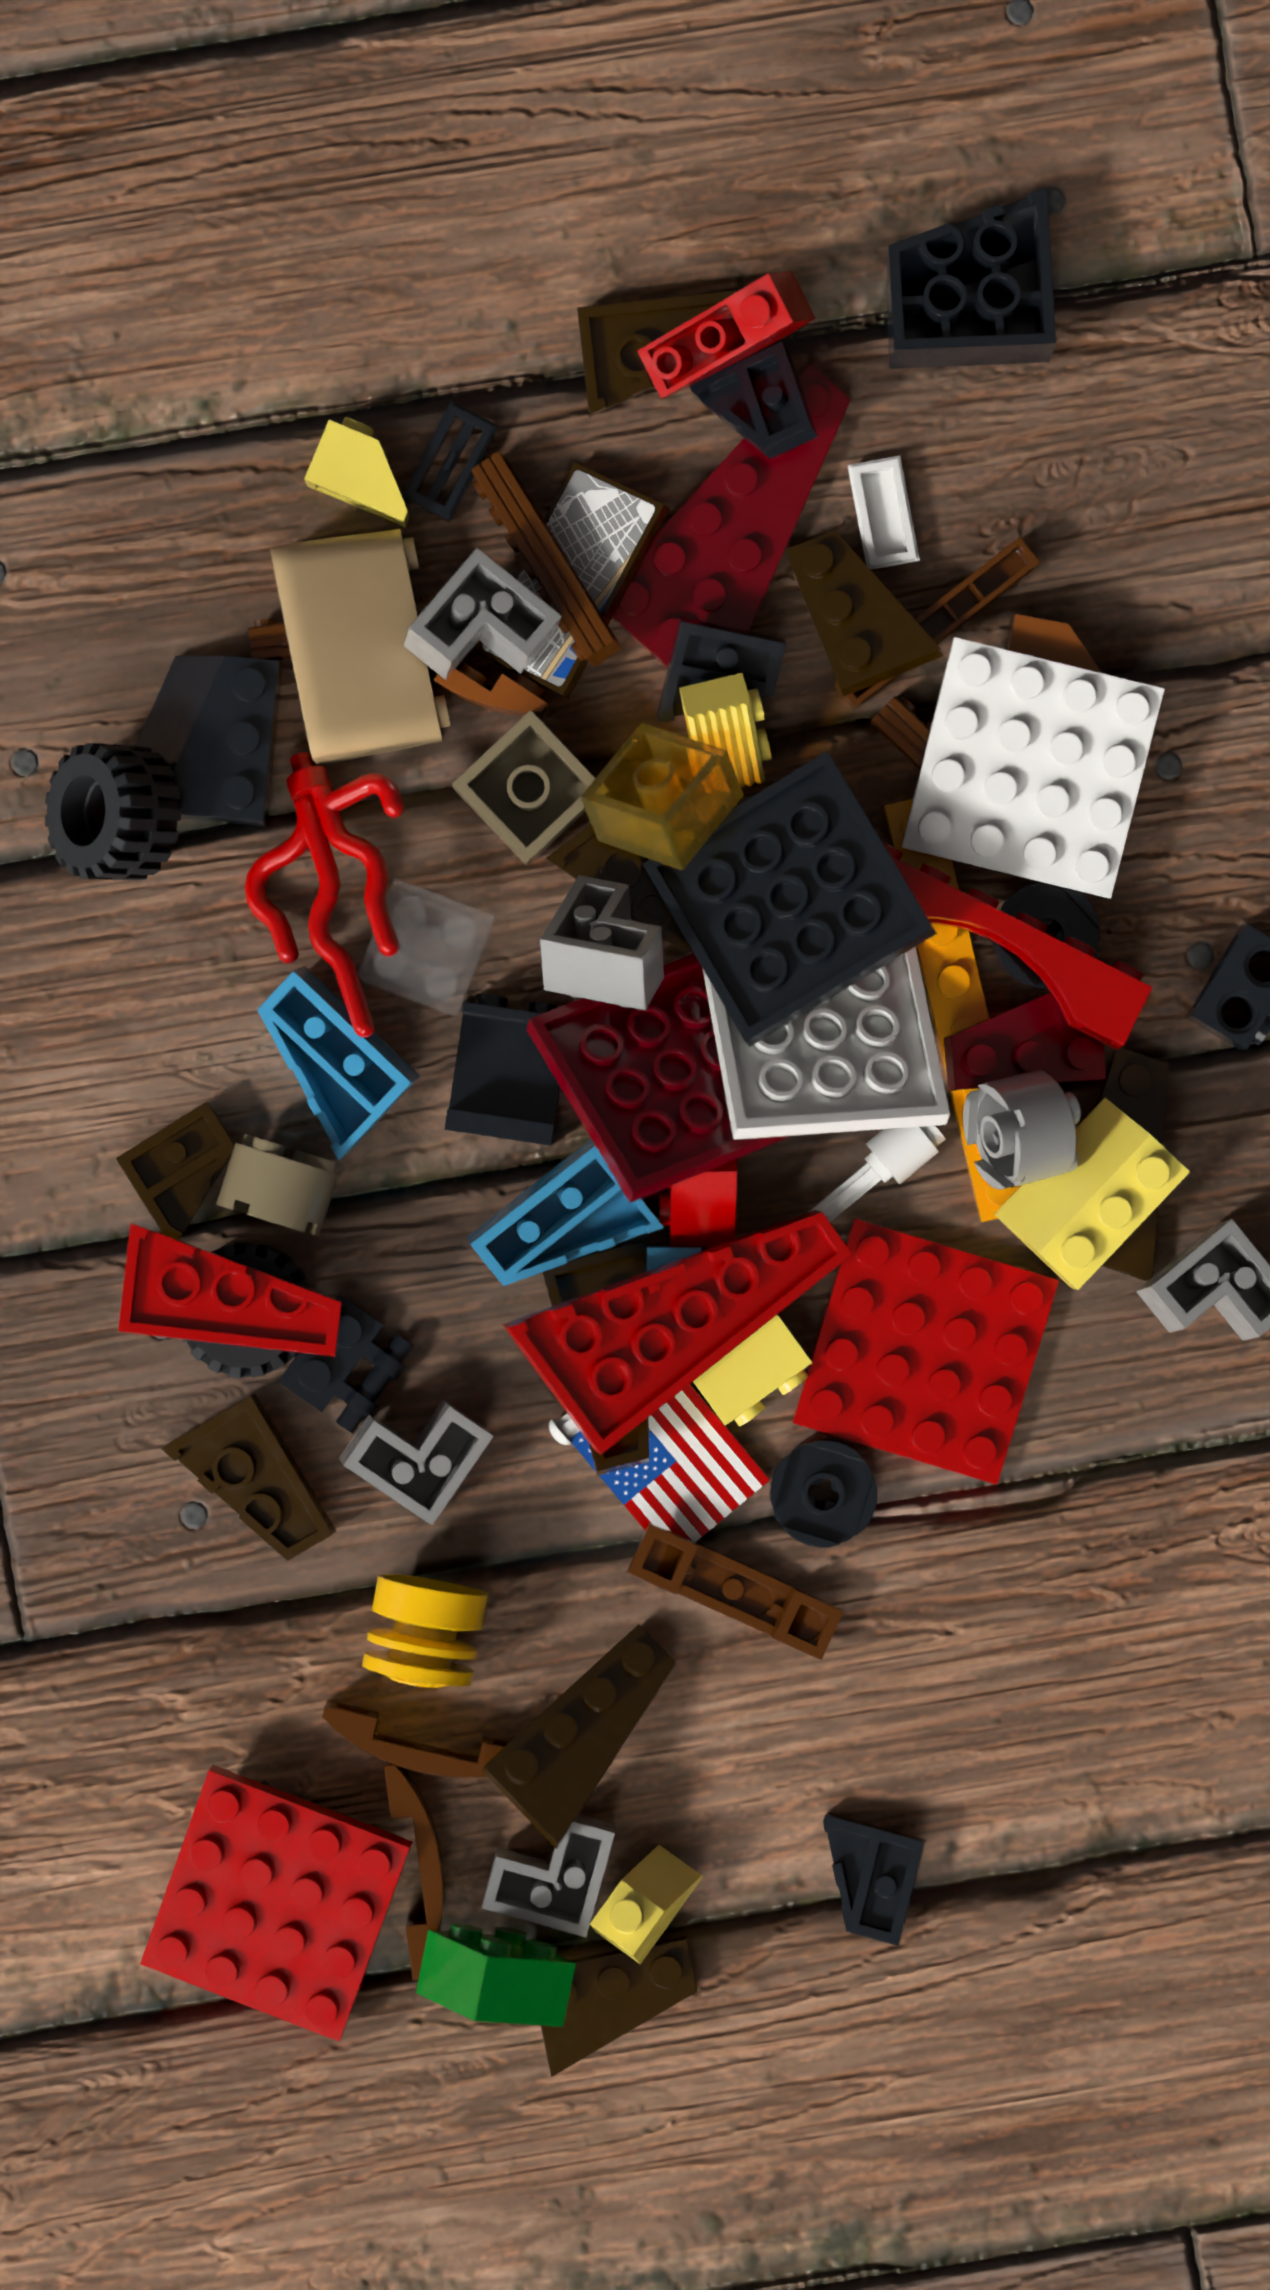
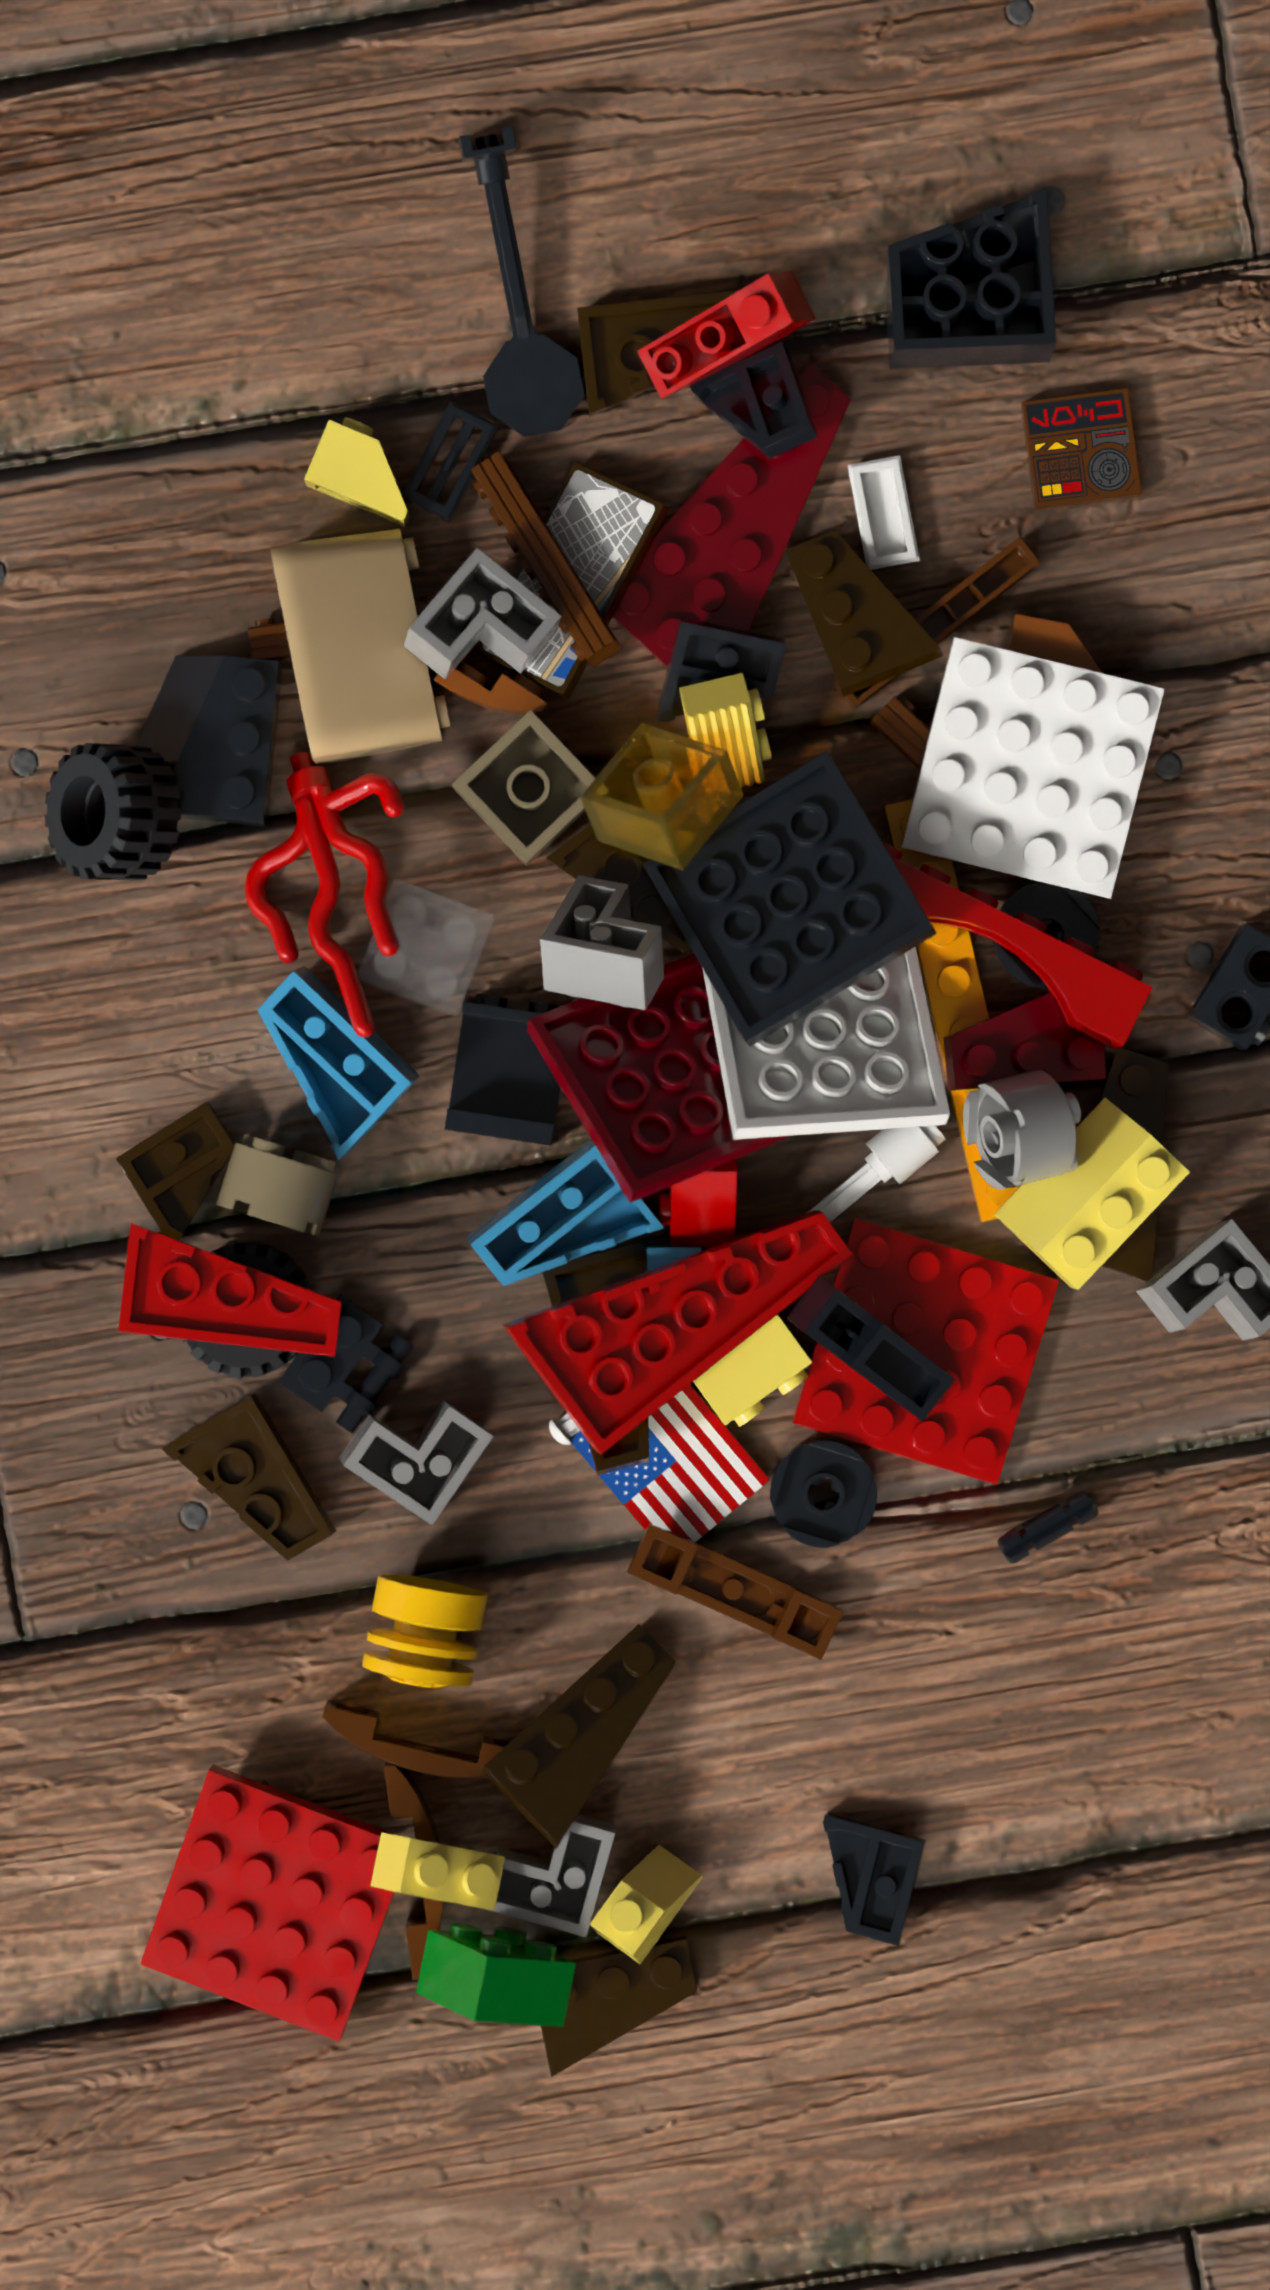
(437, 1871): none -> light yellow brick
(532, 379): none -> black piece
(870, 1348): none -> black slope
(1047, 1527): none -> black axle
(1081, 449): none -> tile

